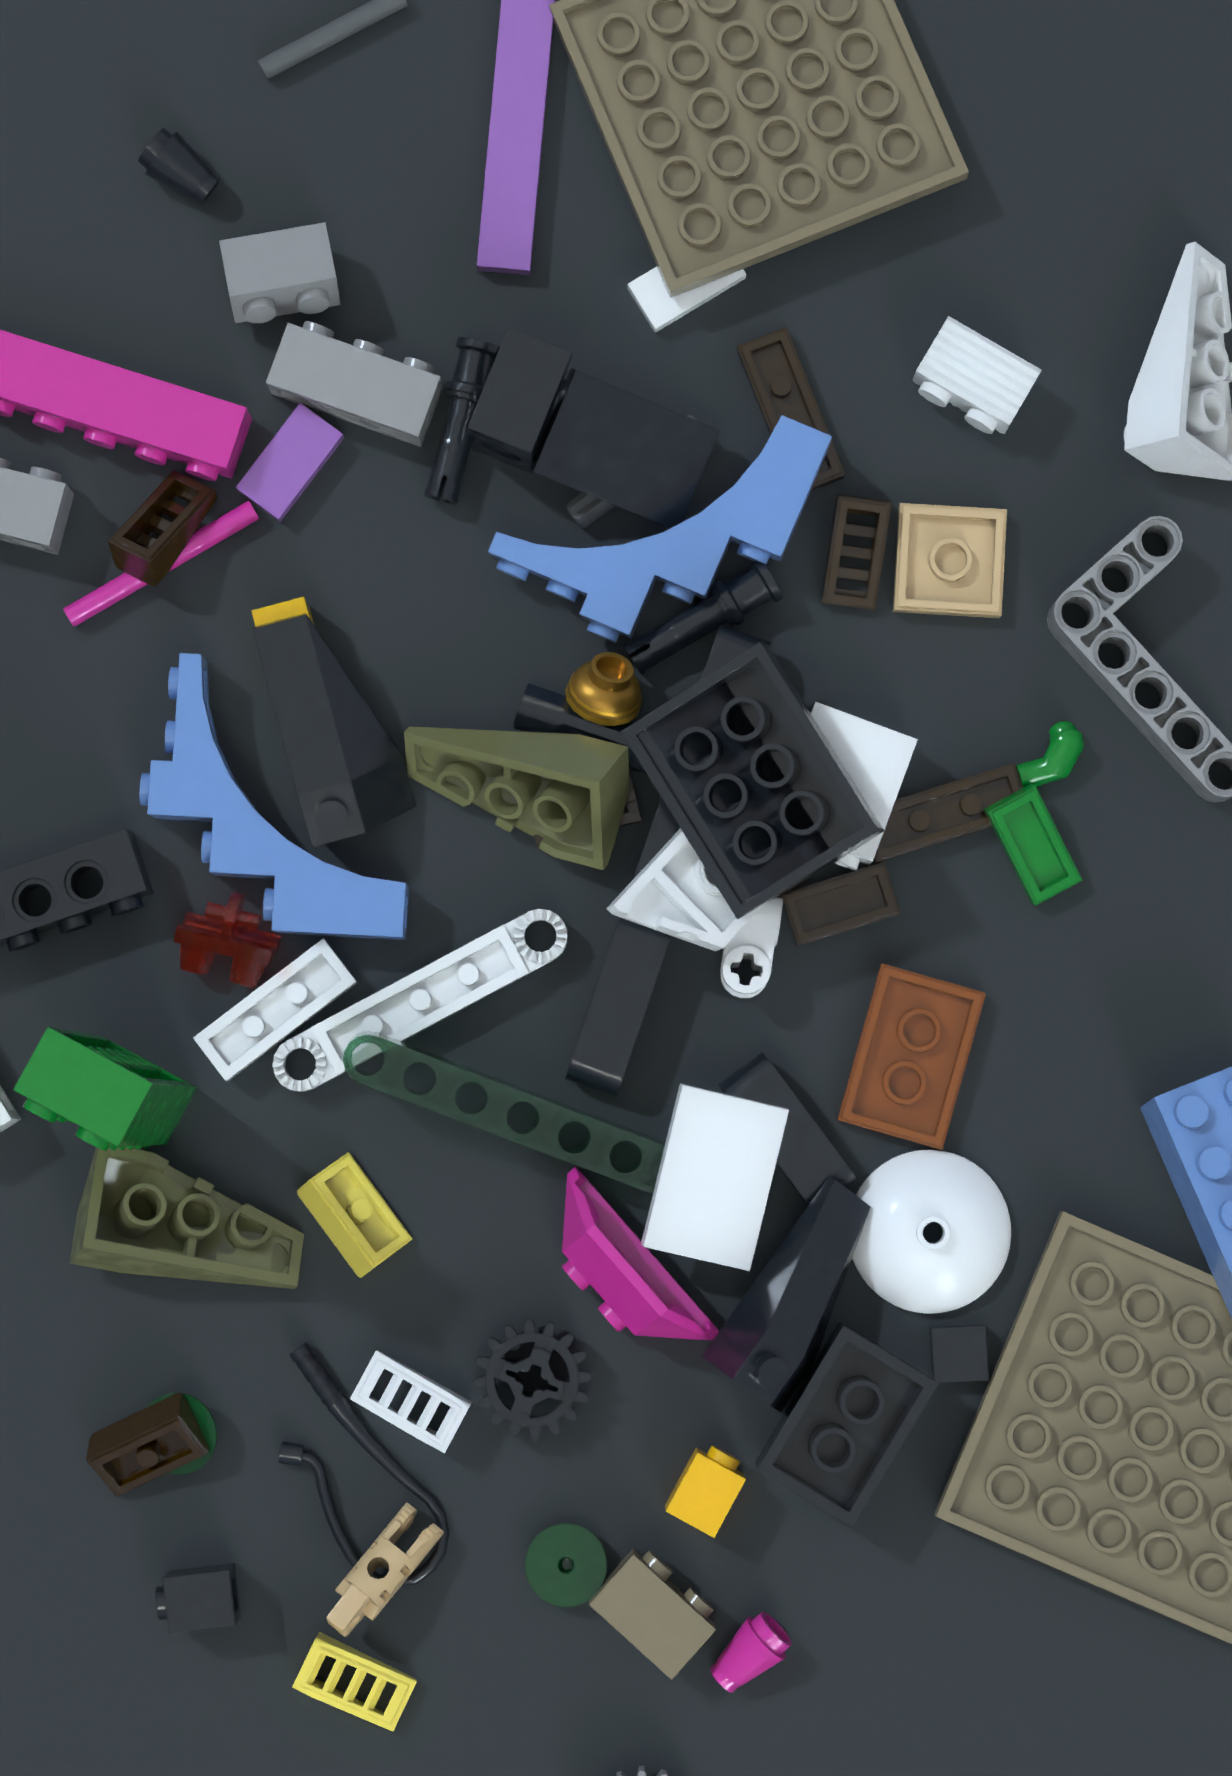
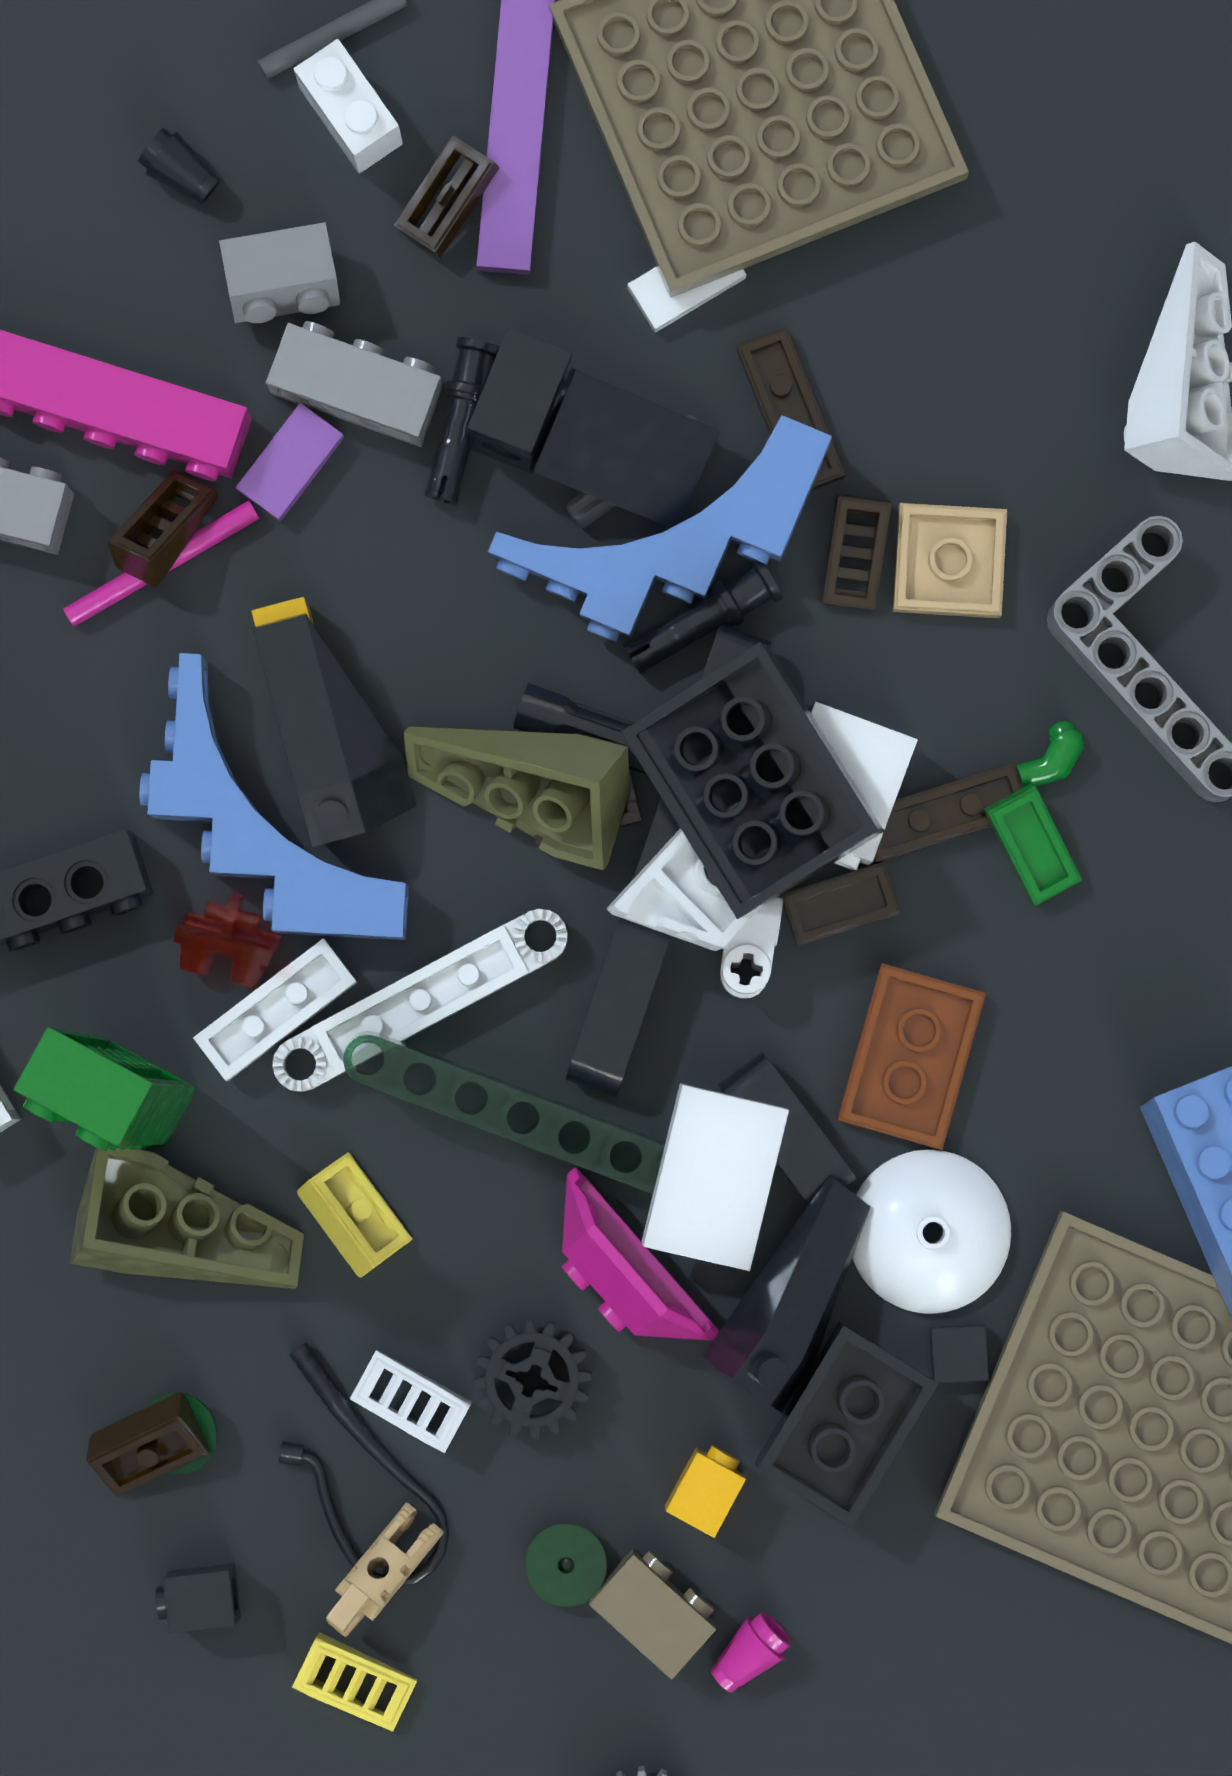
(348, 106): none -> white brick
(463, 205): none -> dark brown tile
(605, 690): pearl gold piece -> none
(975, 377): white brick -> none

